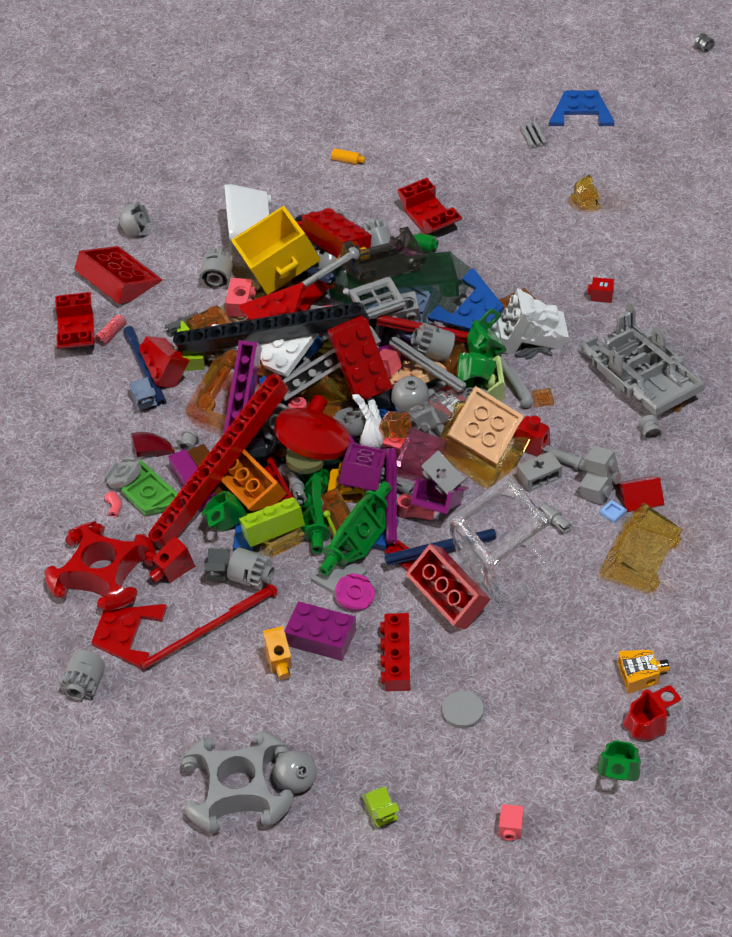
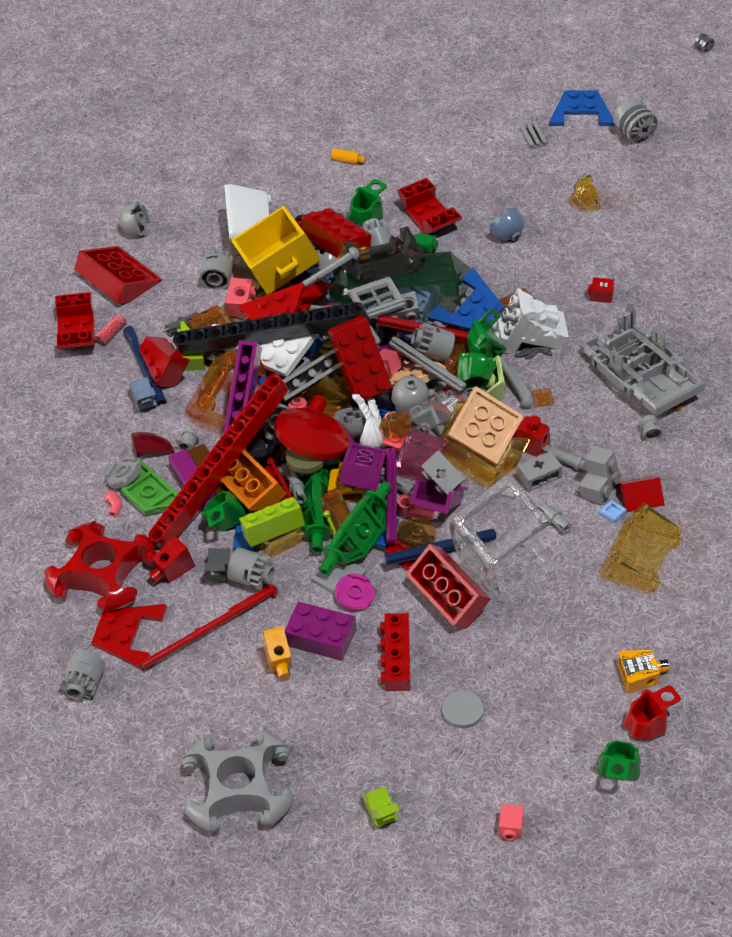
(294, 771): light grey cylinder -> none
(366, 203): none -> green piece
(416, 532): none -> clear orange tile
(507, 226): none -> sand blue cylinder
(635, 120): none -> light grey wheel

